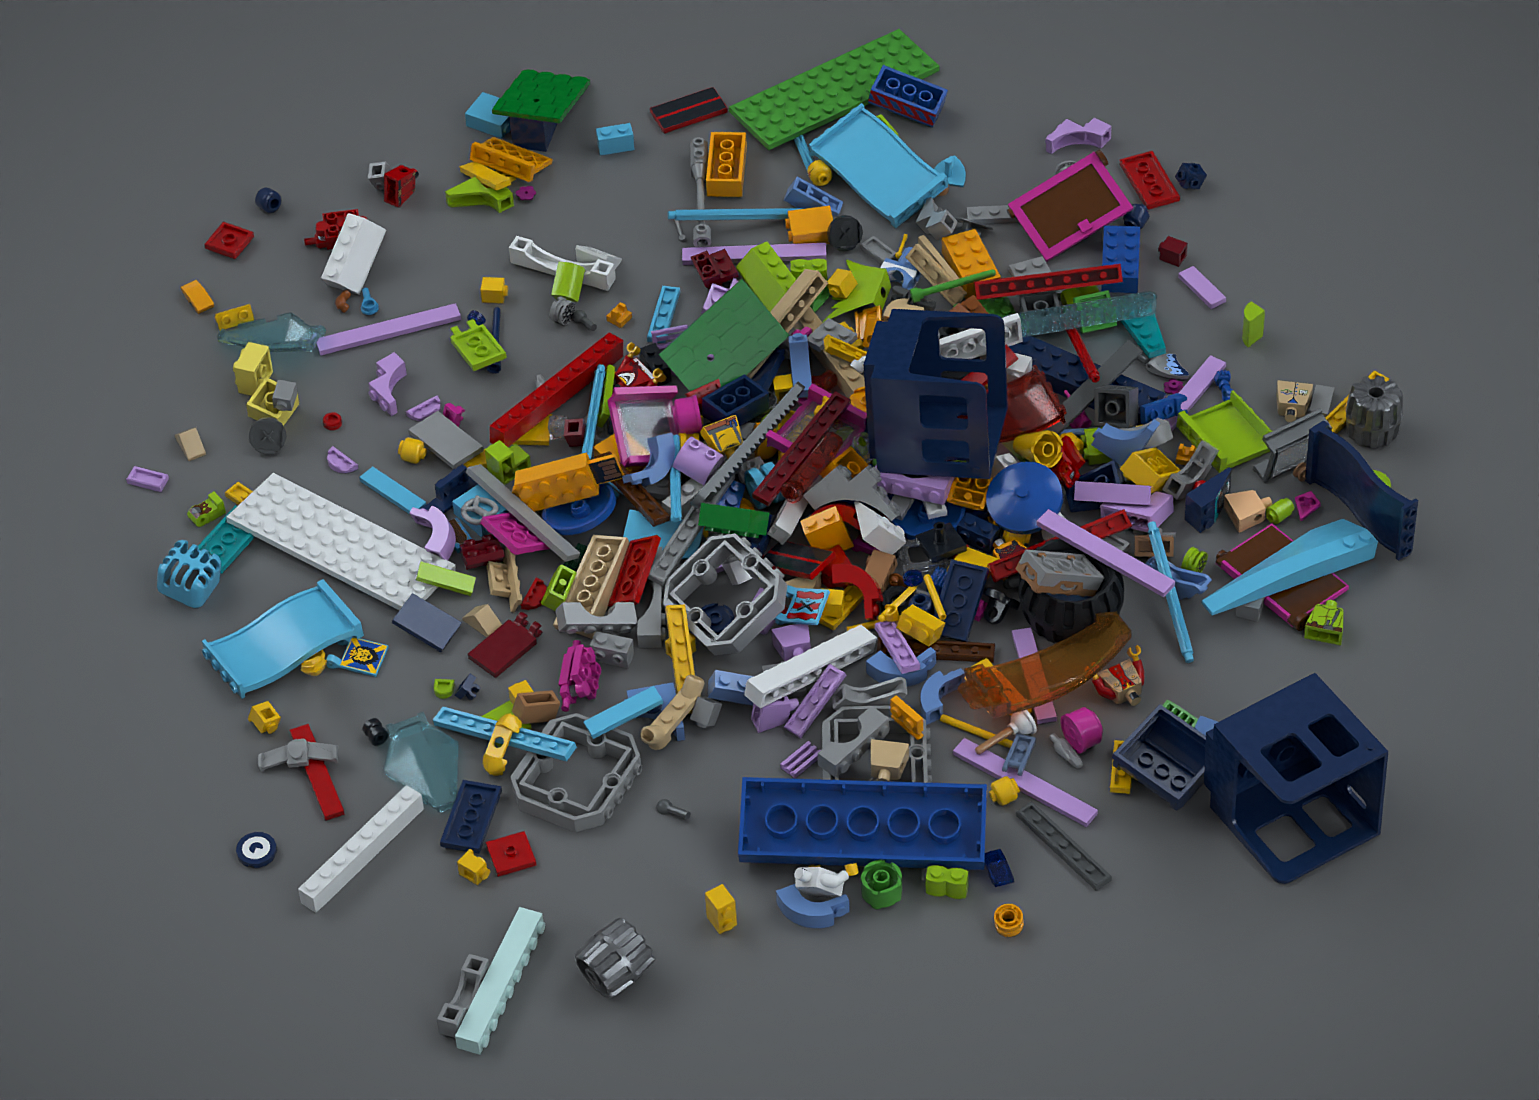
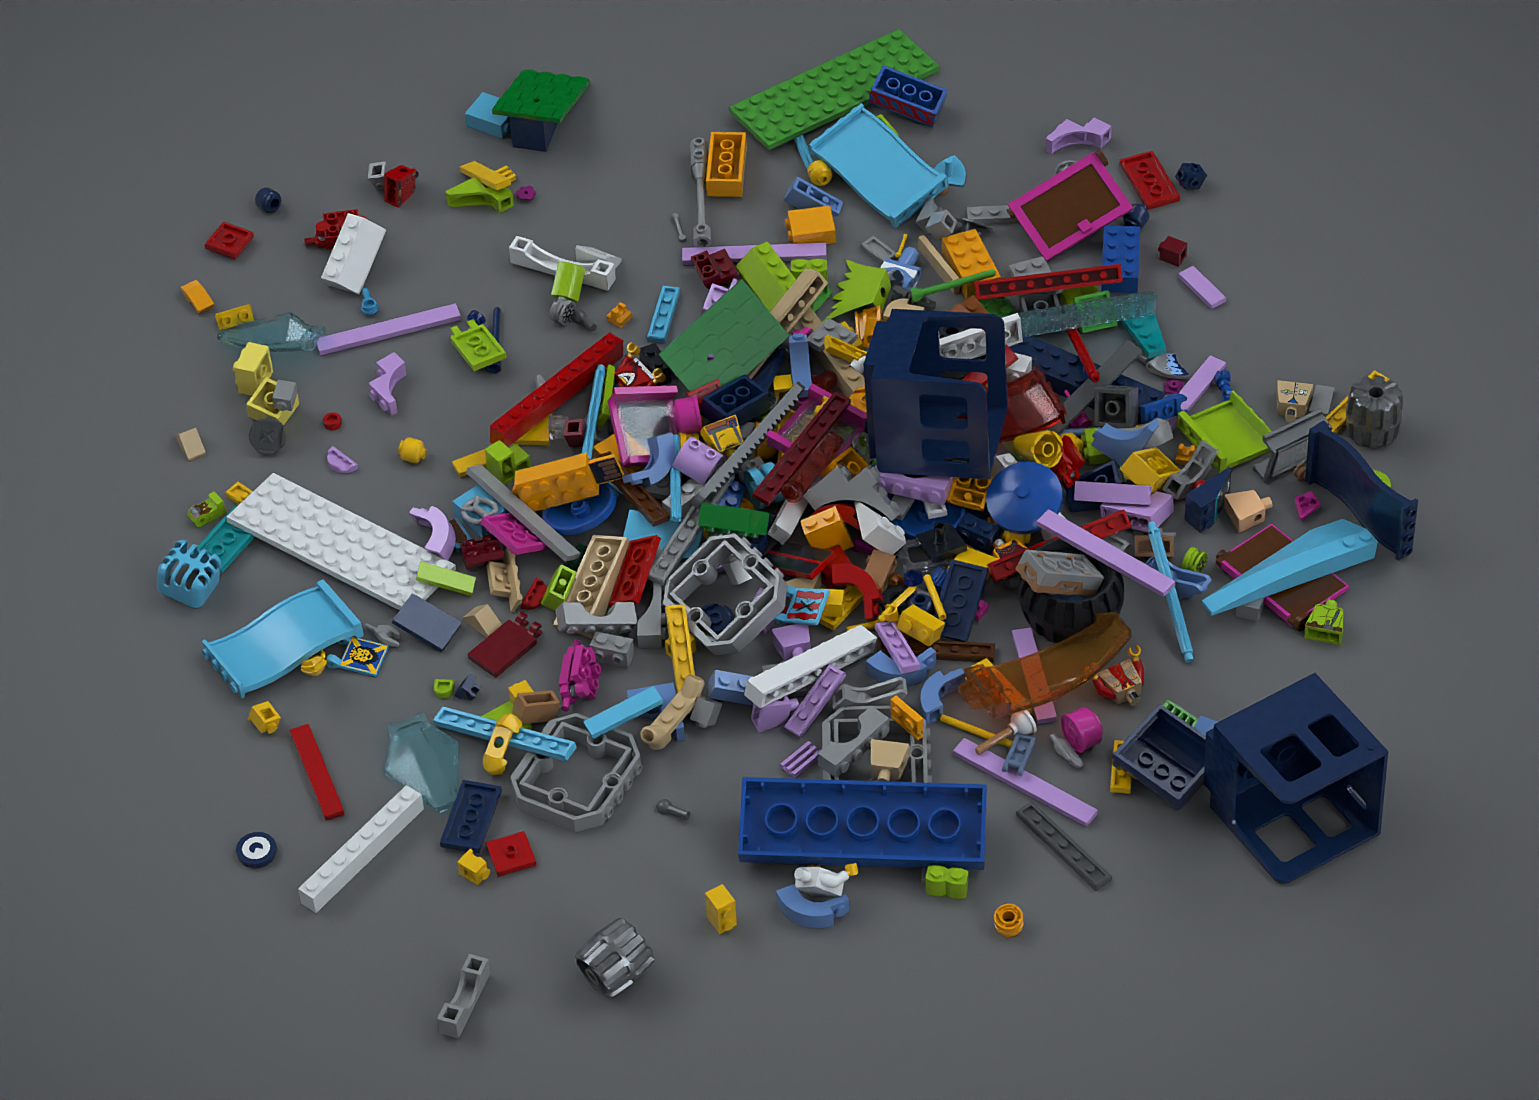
(147, 479): lavender tile -> none
(298, 754): light grey plate -> none
(340, 301): dark orange arm -> none
(375, 732): black wheel -> none
(383, 634): none -> light grey hand
(391, 490): medium azure tile -> none
(424, 409): lavender tile -> none
(446, 440): light grey tile -> none
(450, 488): dark blue bracket -> none
(453, 413): dark pink tile -> none
(493, 290): yellow brick -> none
(500, 981): light aqua brick -> none
(509, 158): light orange fence -> none
(615, 139): medium azure brick -> none
(668, 337): lavender tile -> none
(688, 110): black tile -> none
(730, 214): medium azure piece -> none
(841, 283): yellow brick -> none
(844, 233): black tile -> none
(881, 884): bright green brick -> none
(934, 273): tan tile -> none
(998, 868): clear blue slope -> none
(1000, 602): black tile -> none
(1004, 790): yellow head -> none
(1252, 323): lime brick -> none
(1279, 510): lime brick -> none

